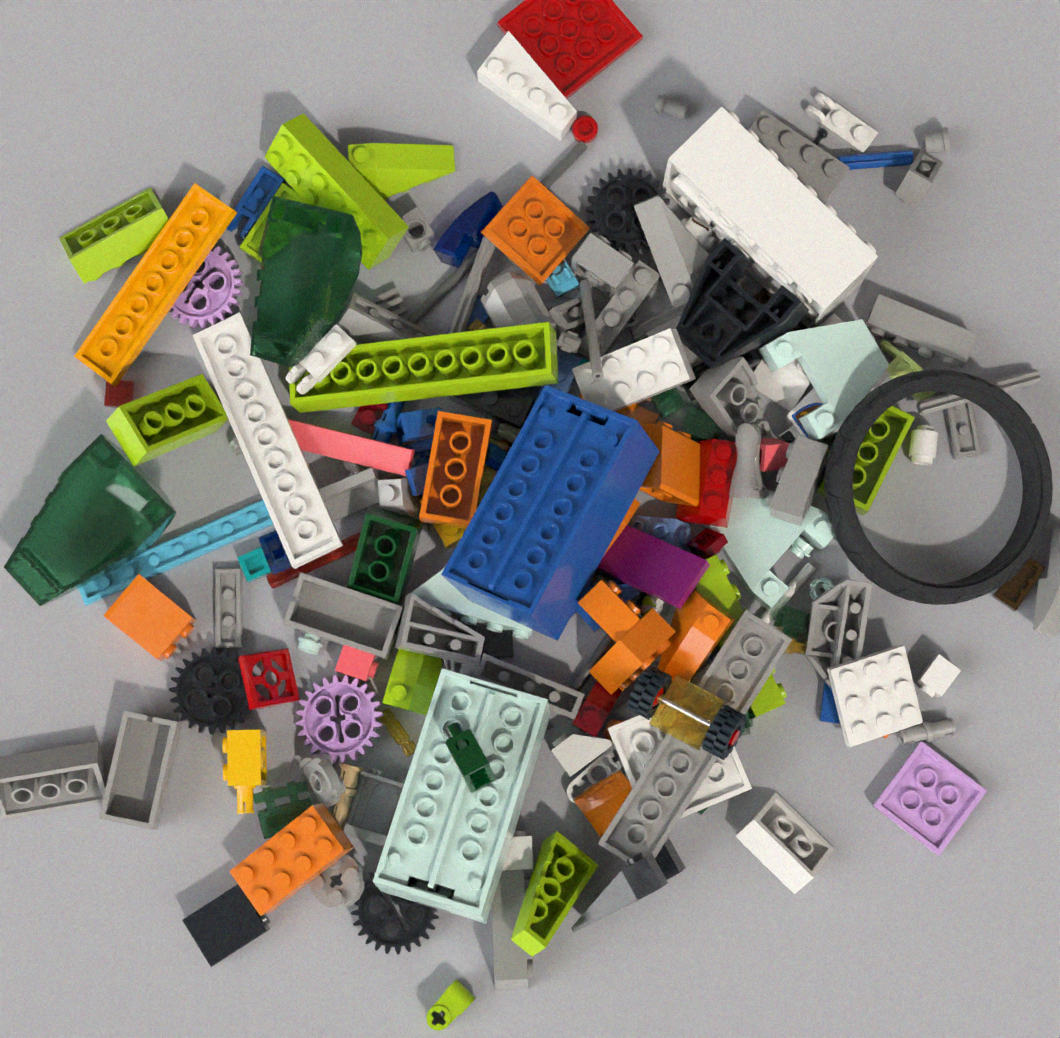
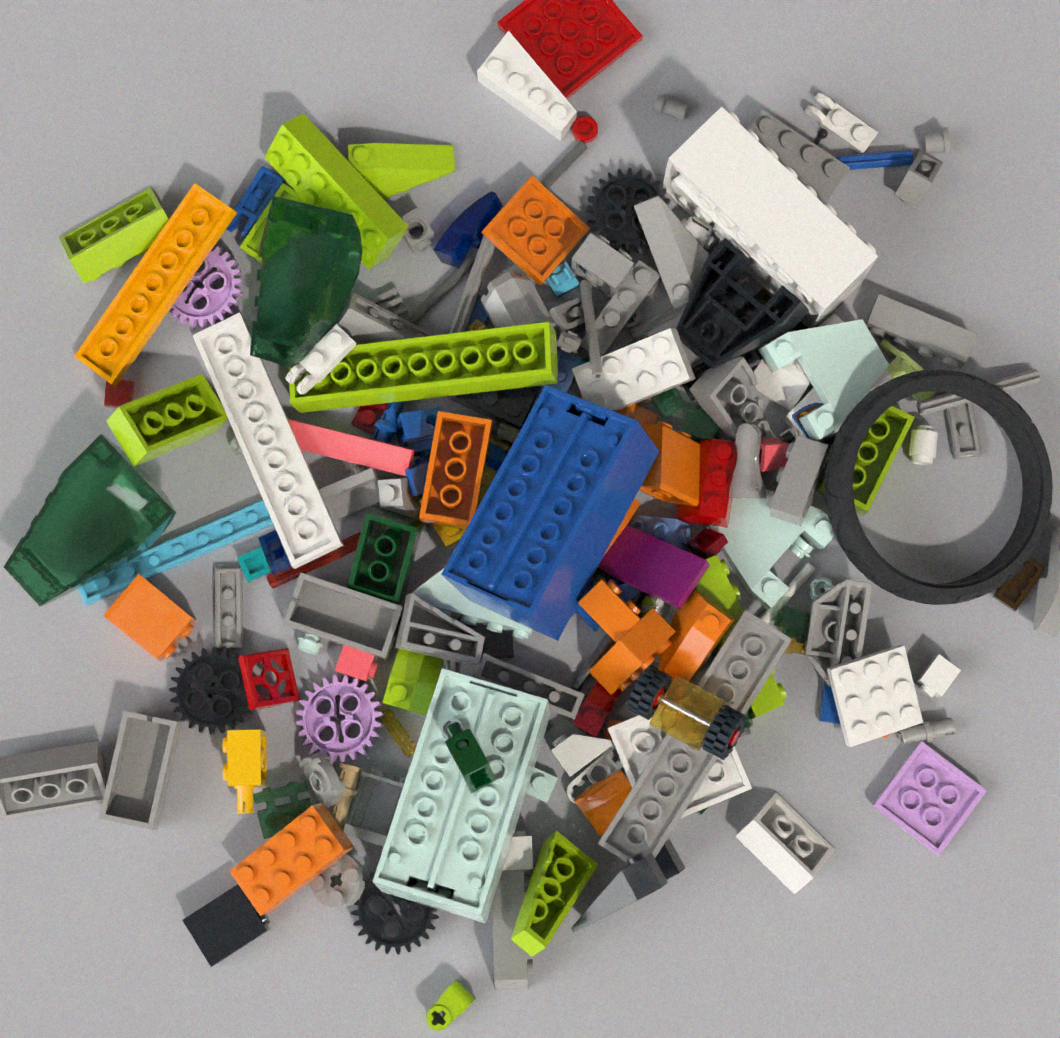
(541, 785): none -> light aqua plate

